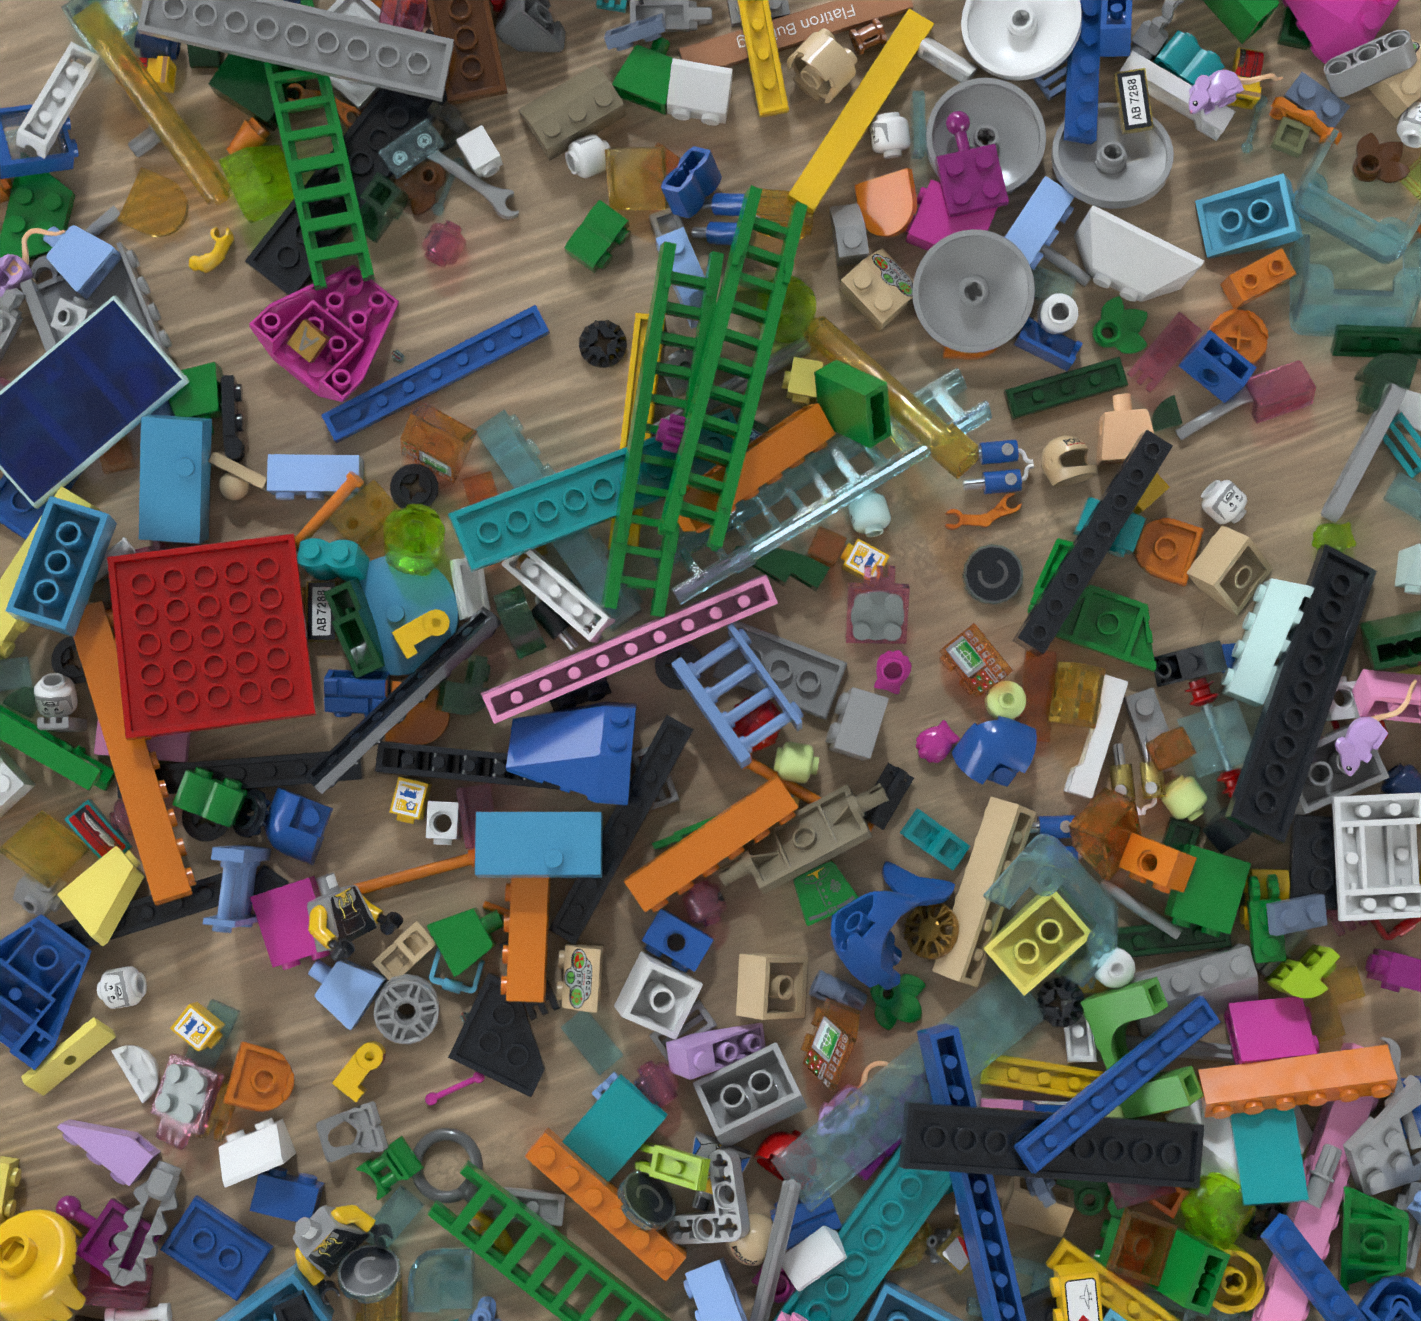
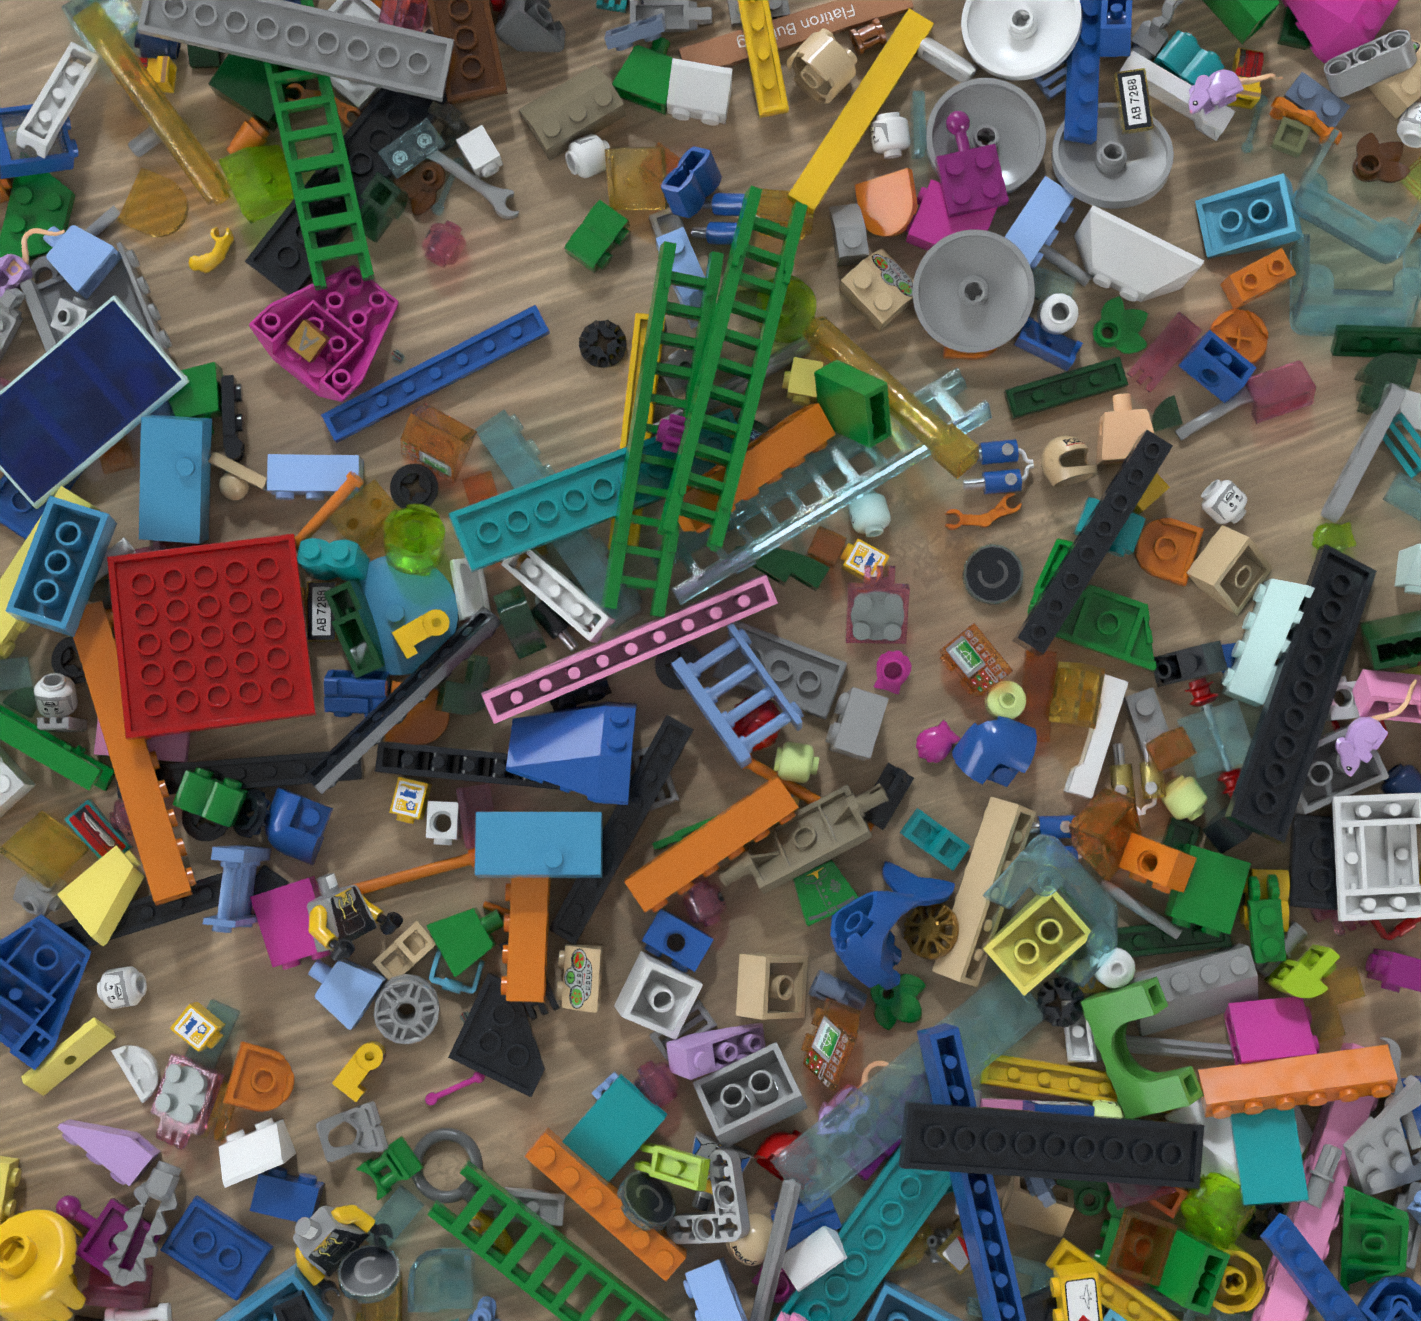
(592, 1041): clear light blue tile -> none
(1116, 1084): blue tile -> none
(1296, 914): sand blue plate -> none

